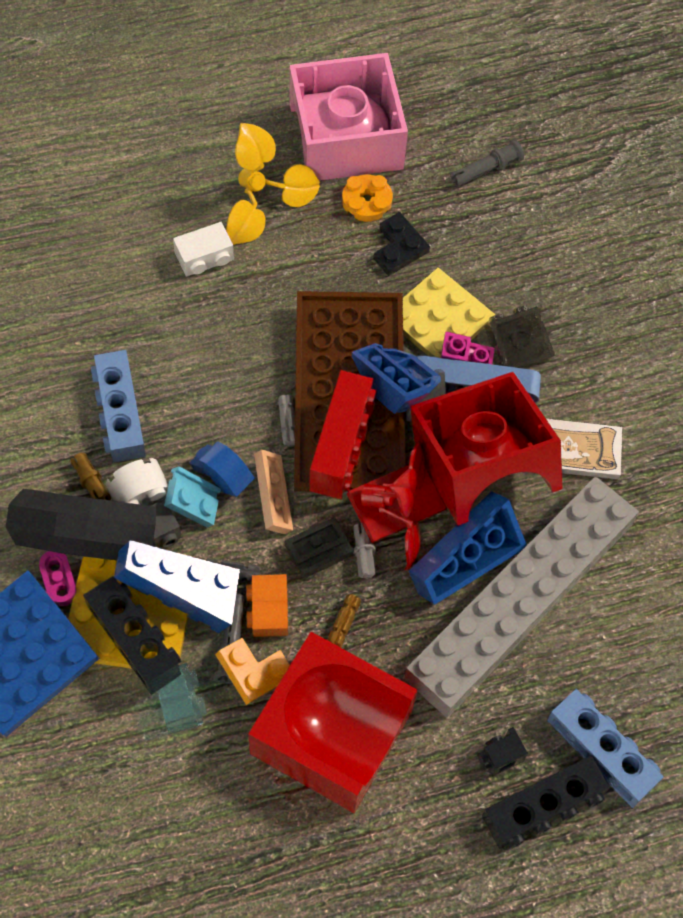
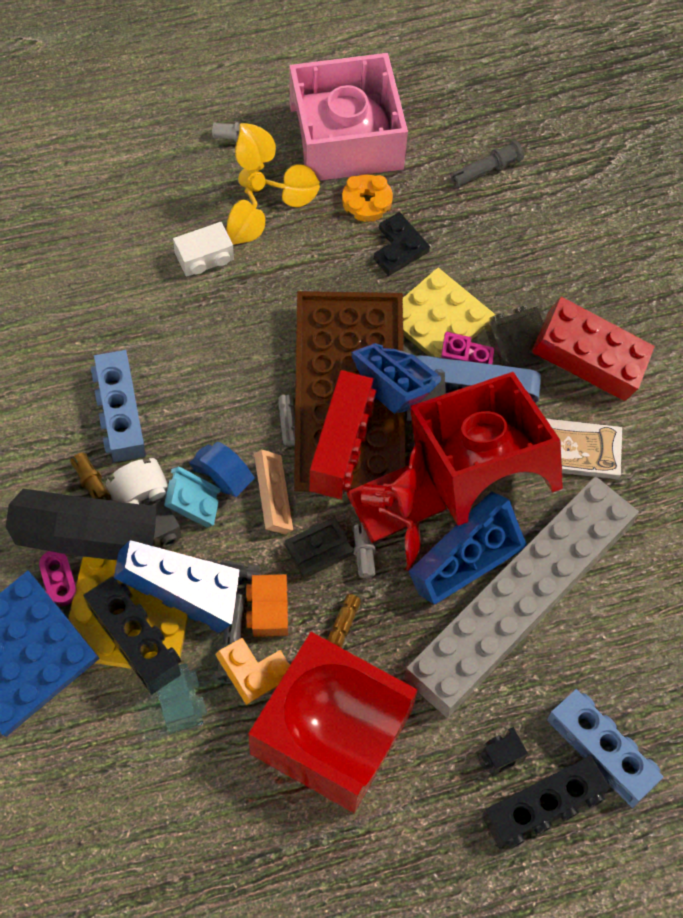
(226, 131): none -> light grey axle
(593, 349): none -> brick

